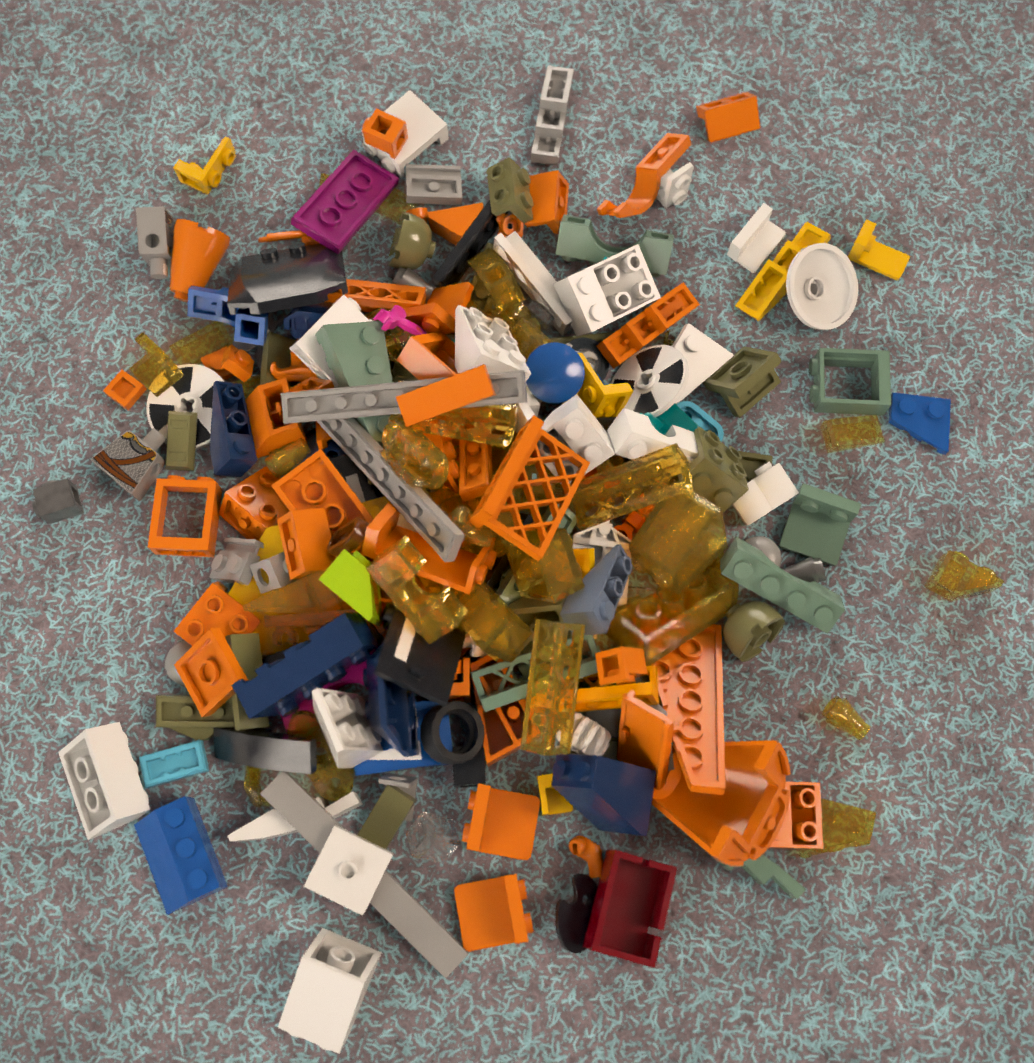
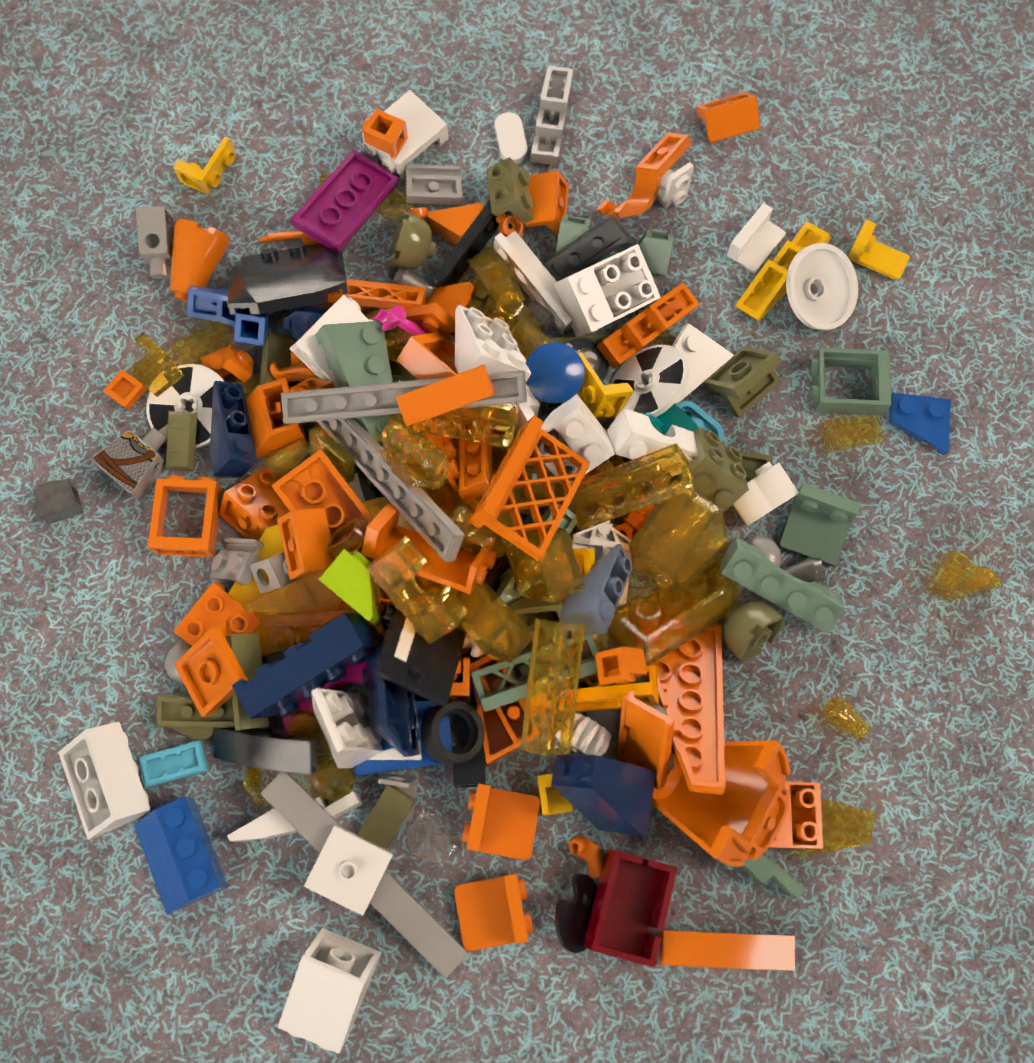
(338, 455): none -> clear yellow tile
(511, 137): none -> white tile
(587, 248): none -> black tile
(727, 950): none -> orange slope

